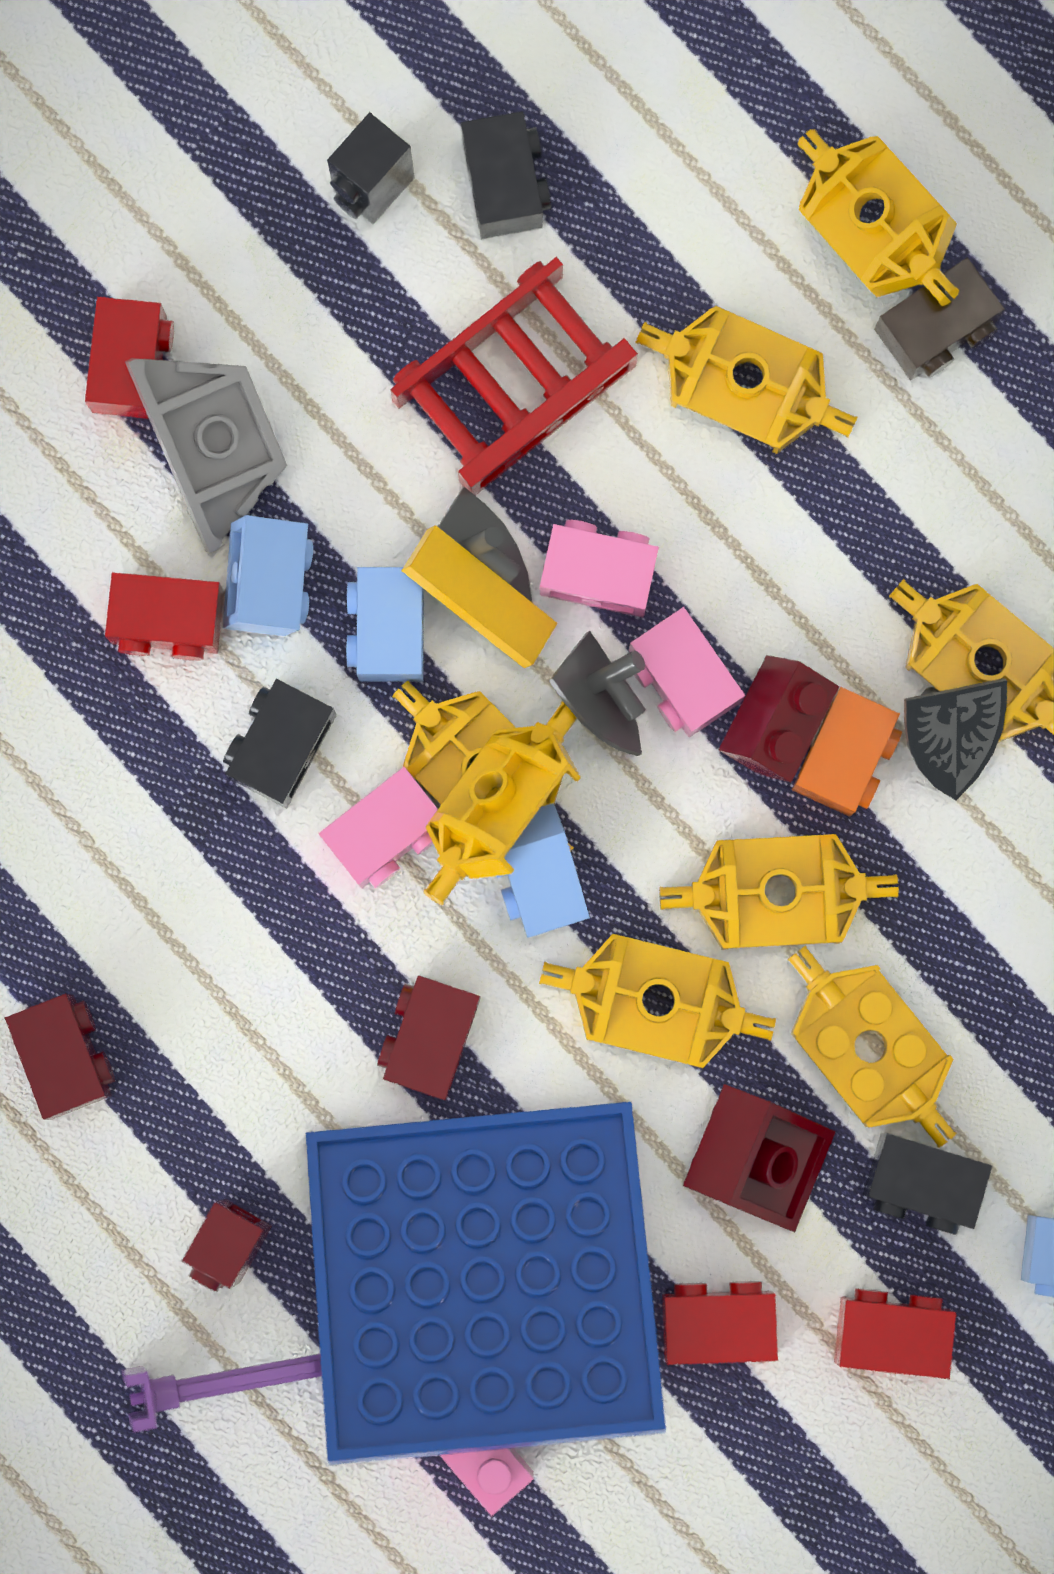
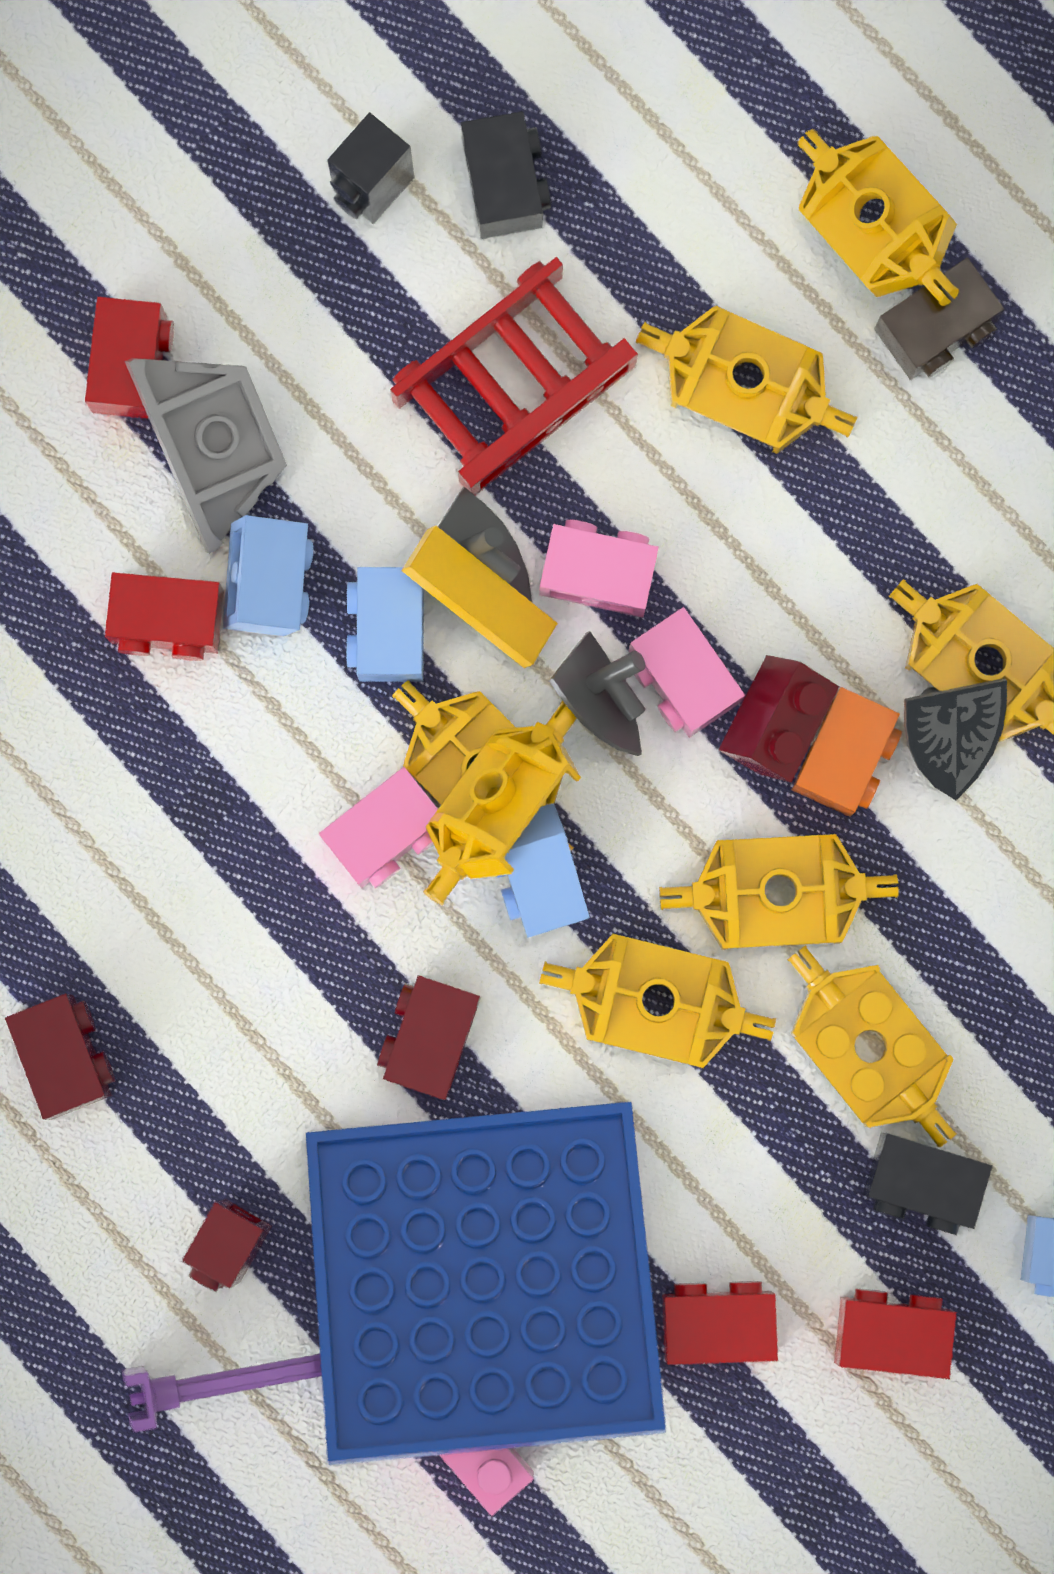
(279, 742): black brick -> none
(759, 1158): dark red slope -> none

